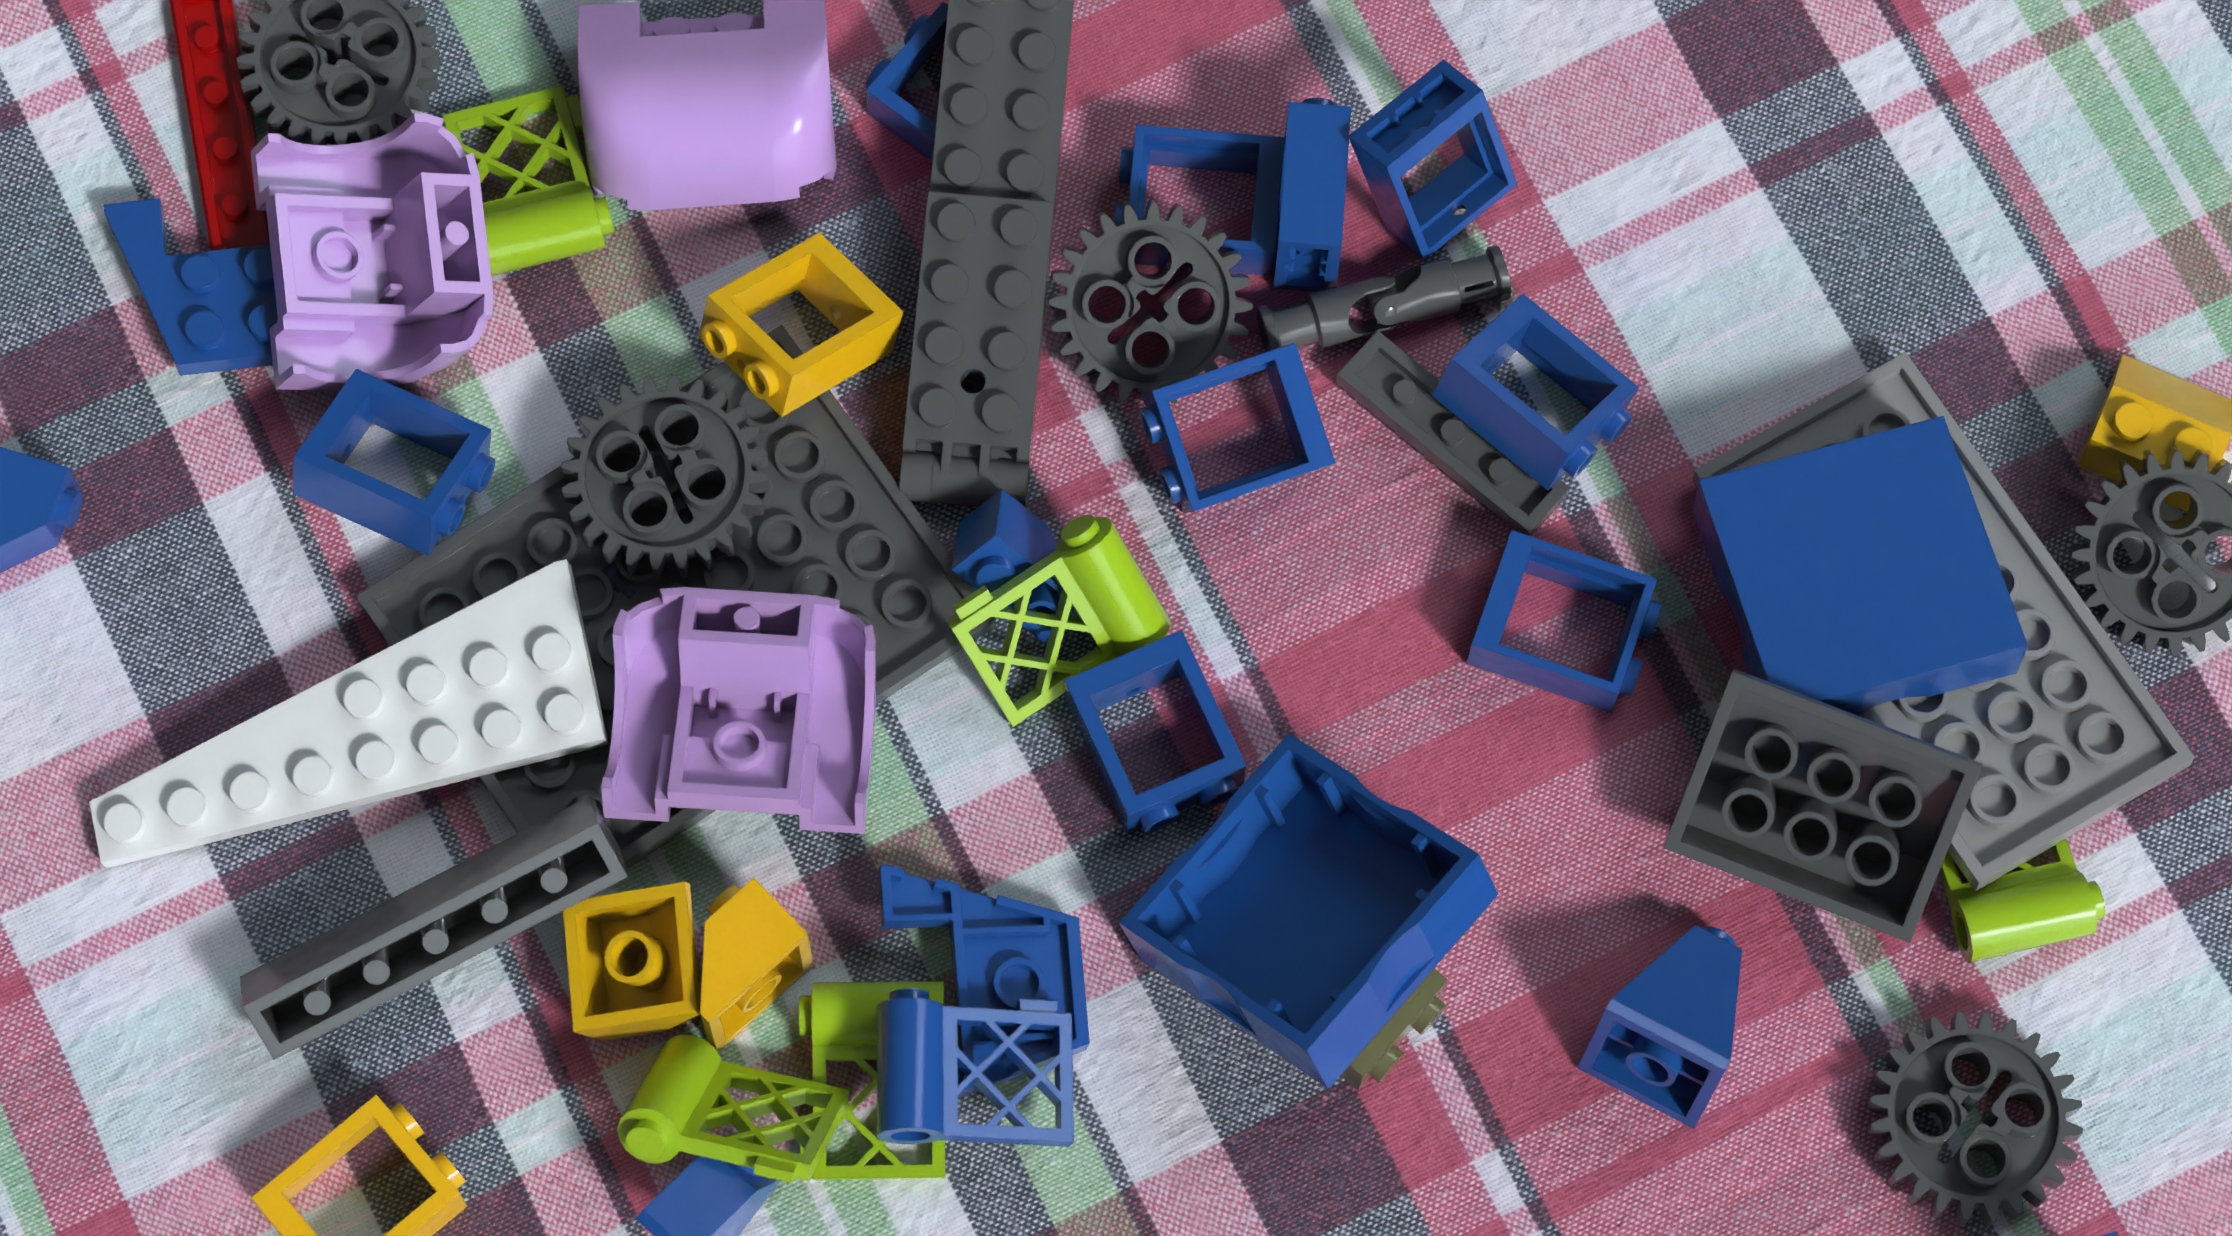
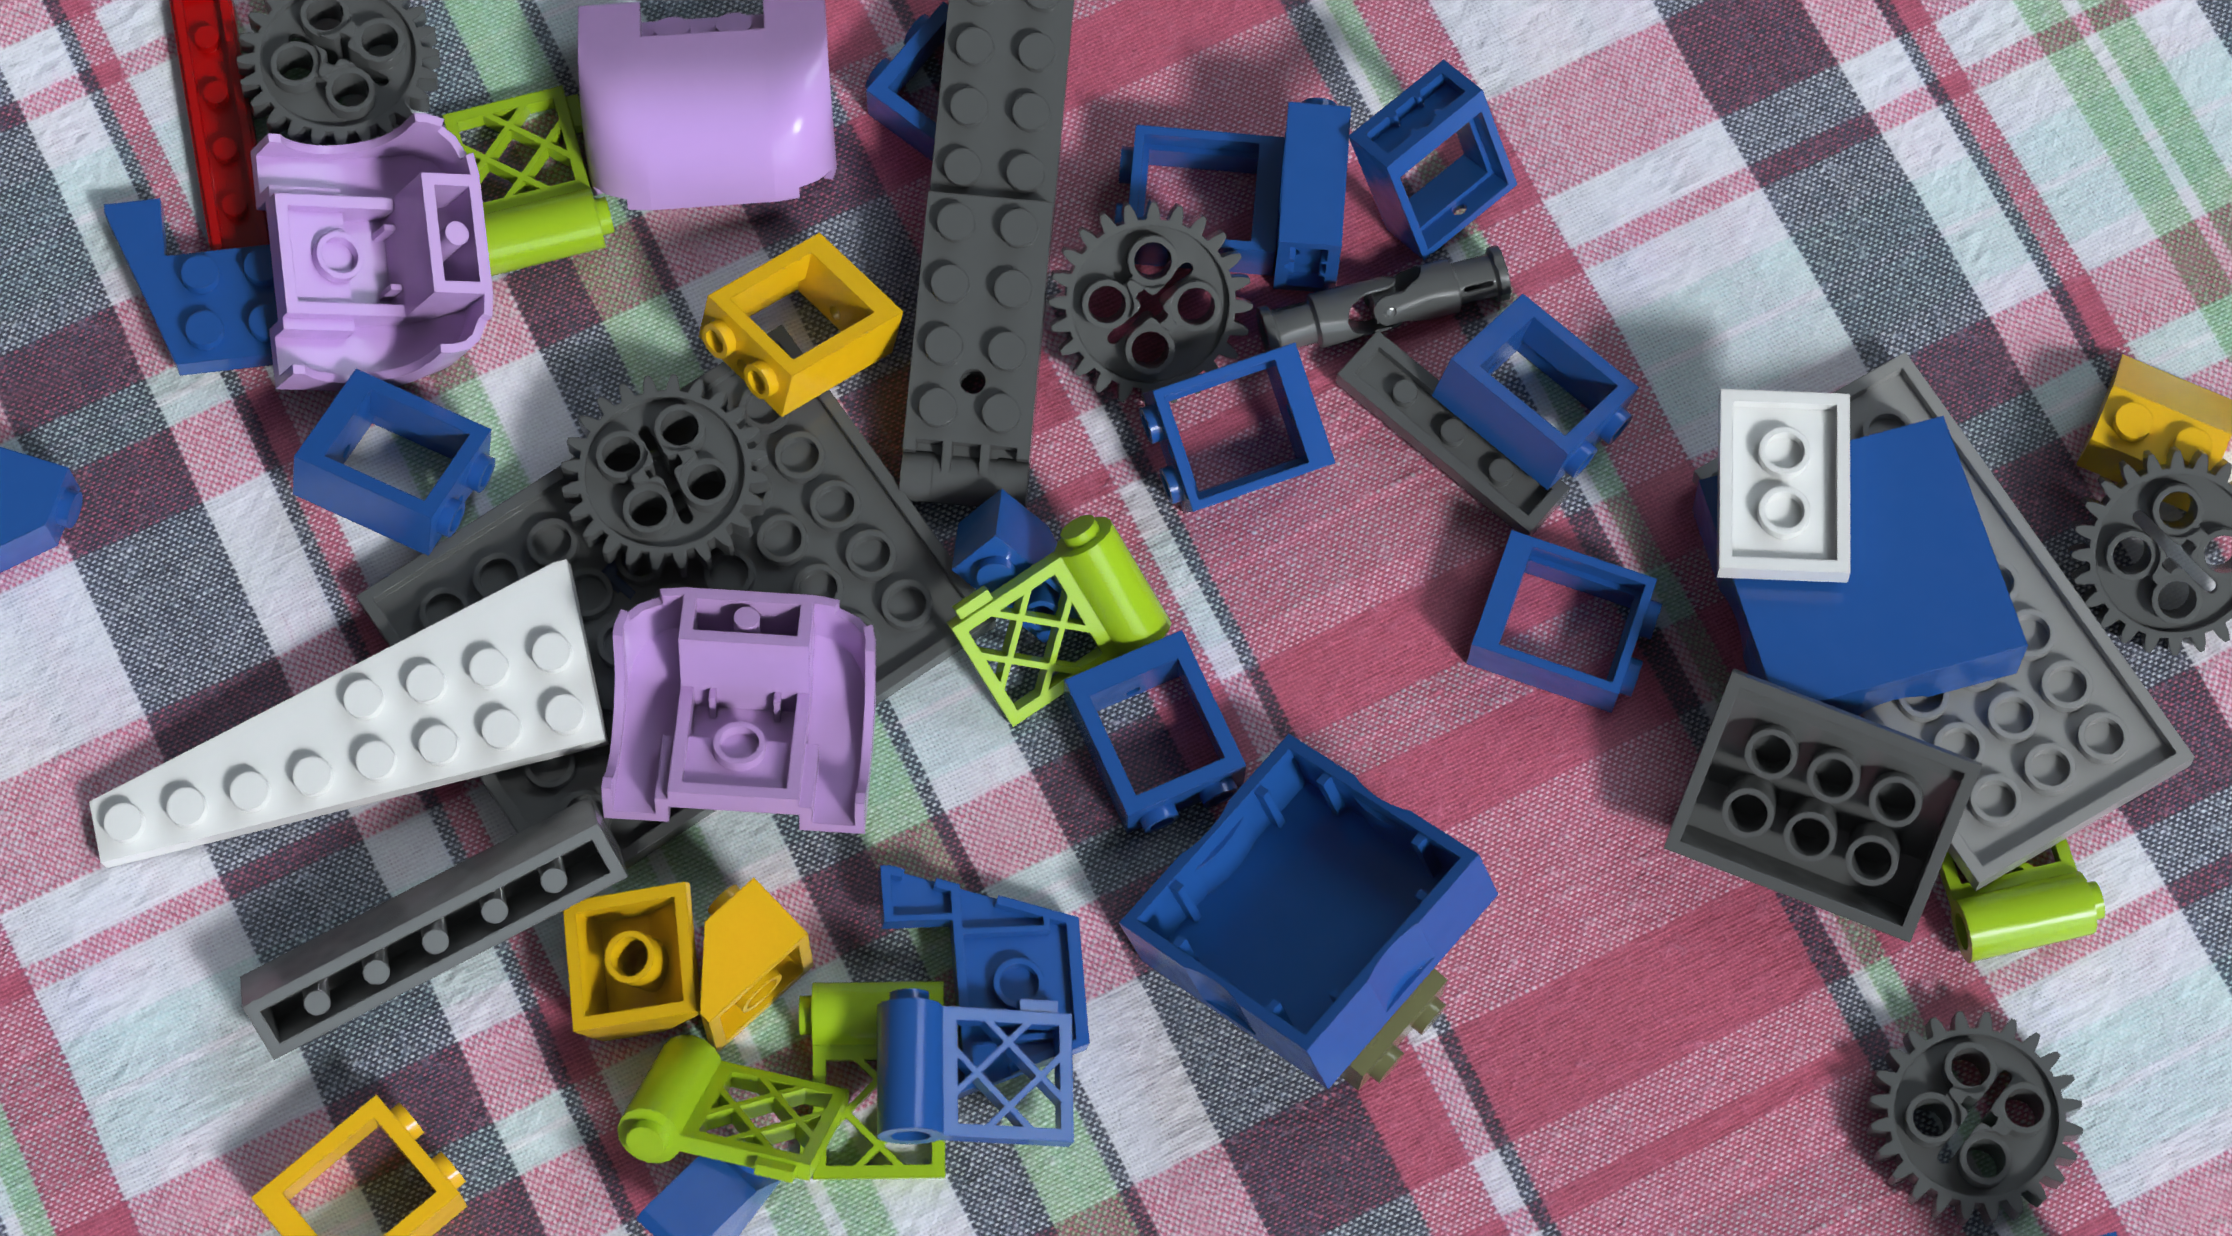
(1672, 1027): blue slope -> none
(1783, 485): none -> white plate

